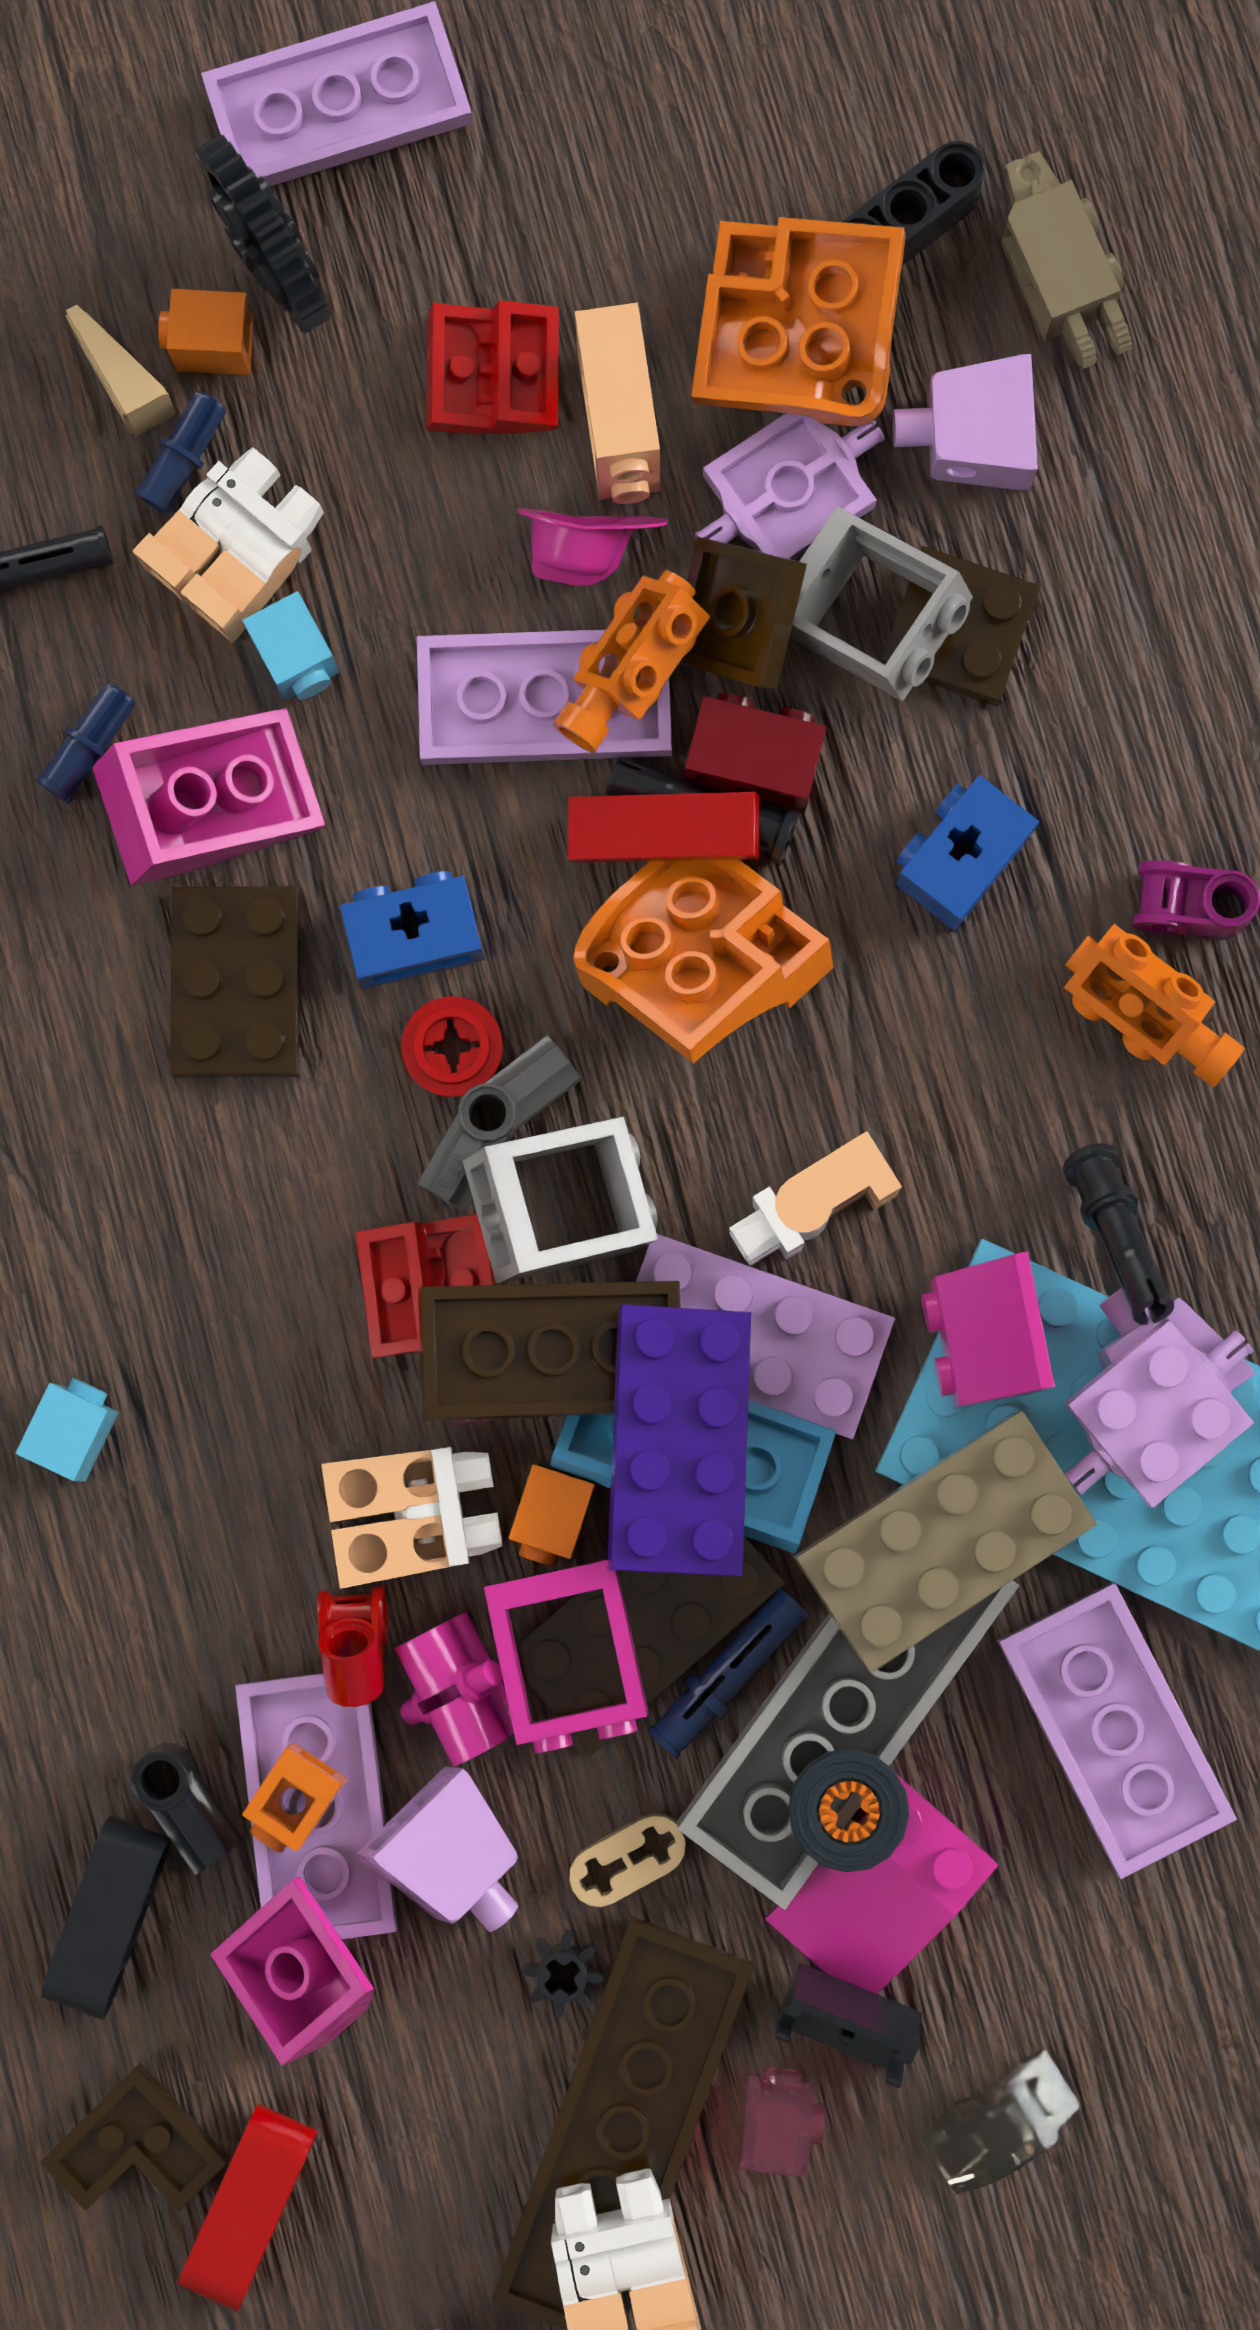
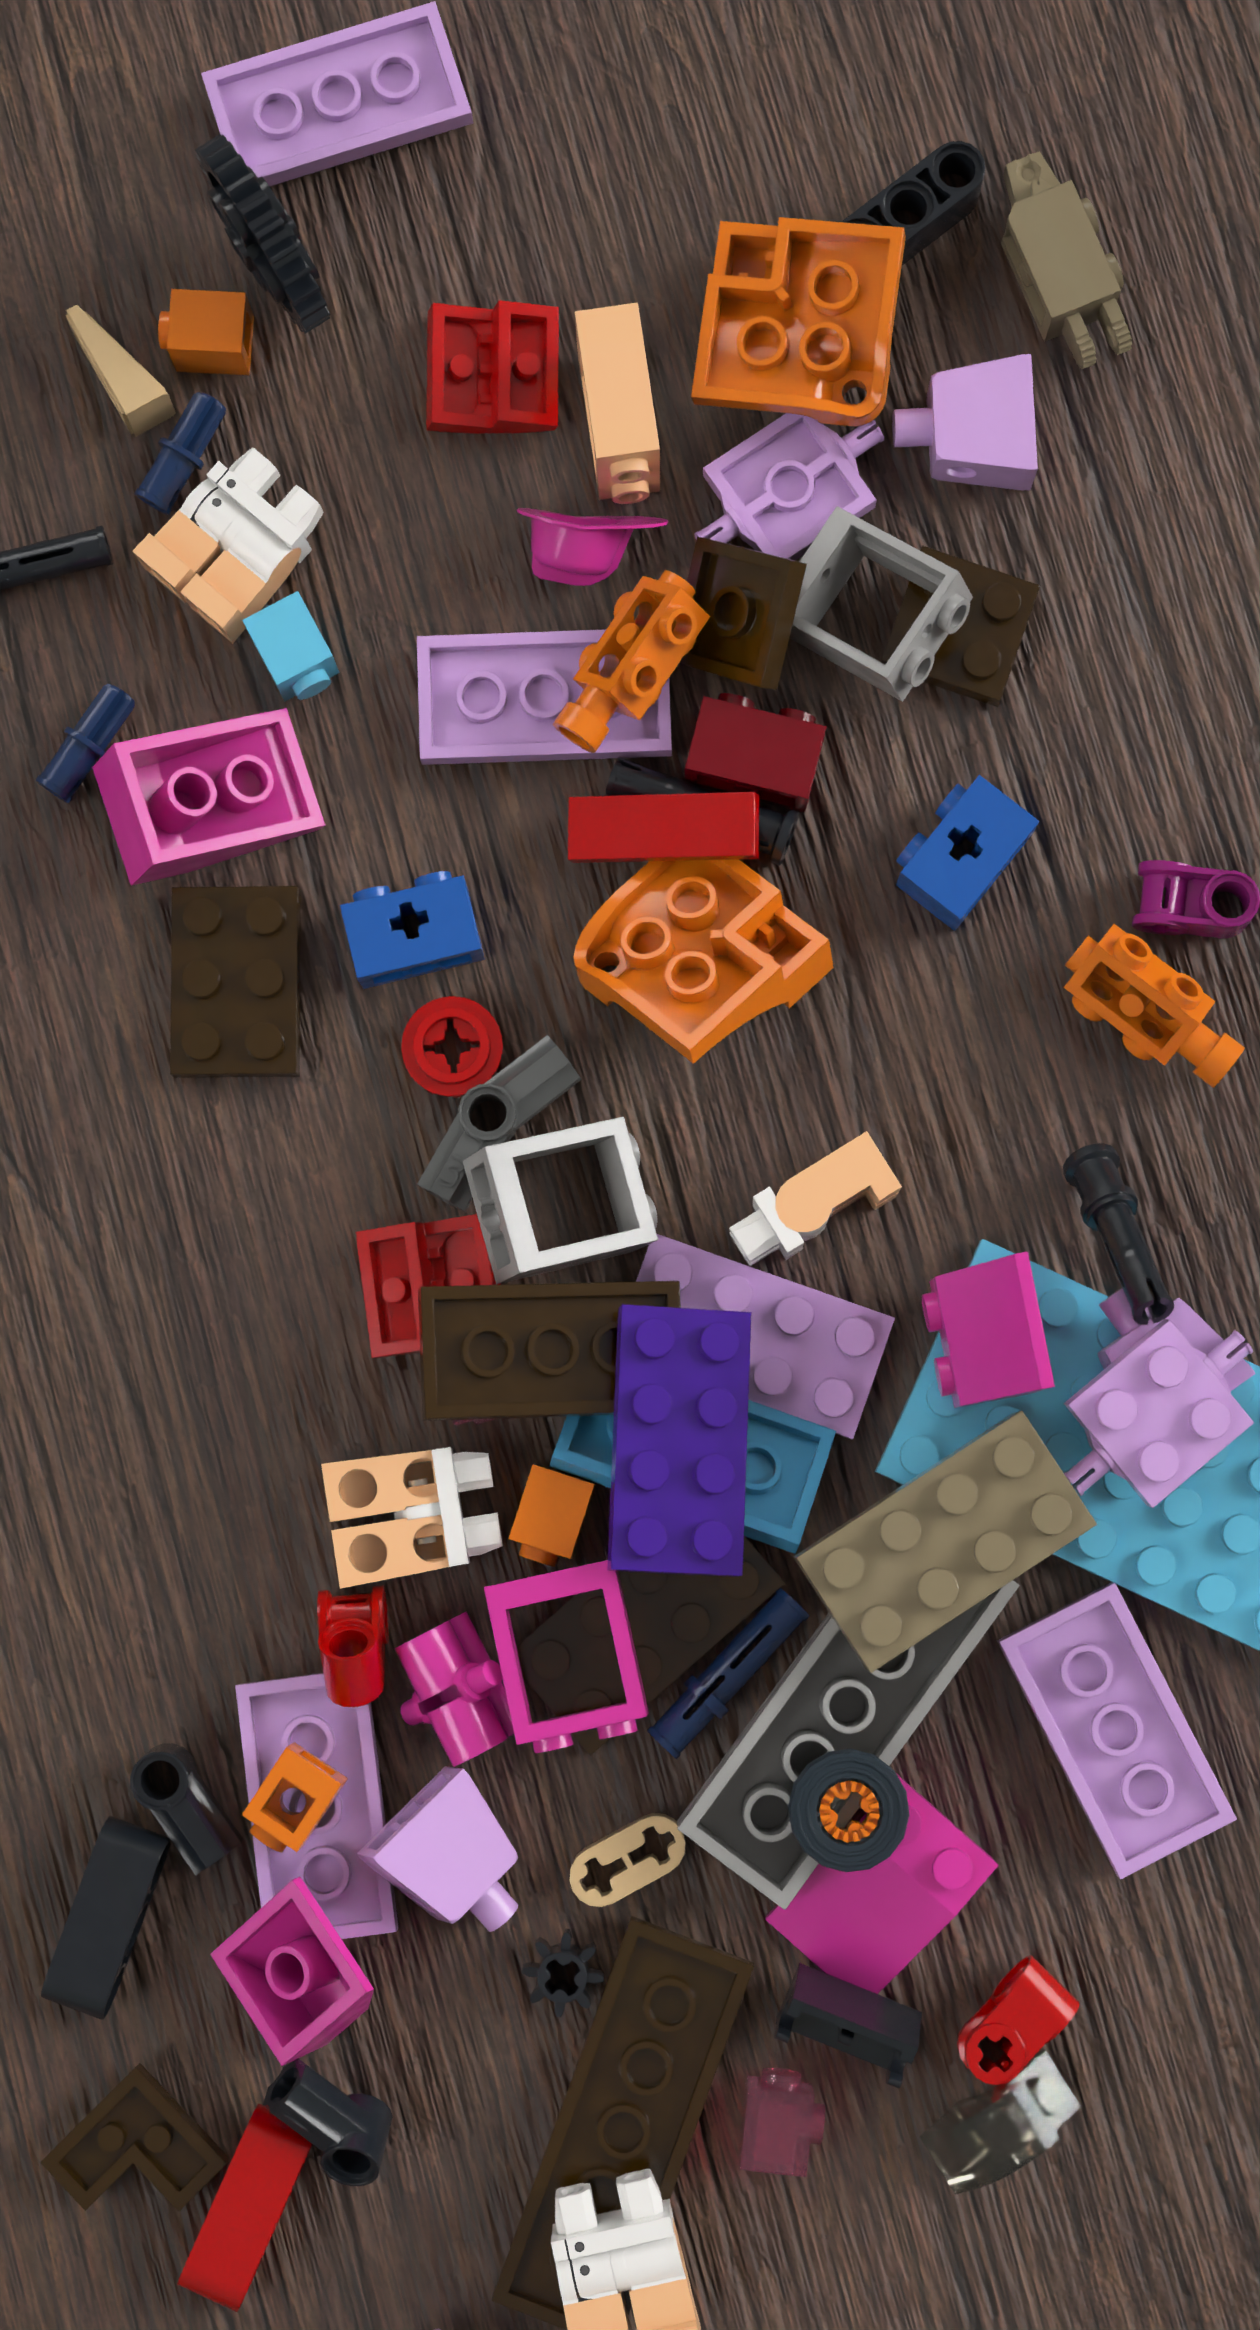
(68, 1429): medium azure brick -> none
(344, 2127): none -> black piece
(1023, 2015): none -> red piece

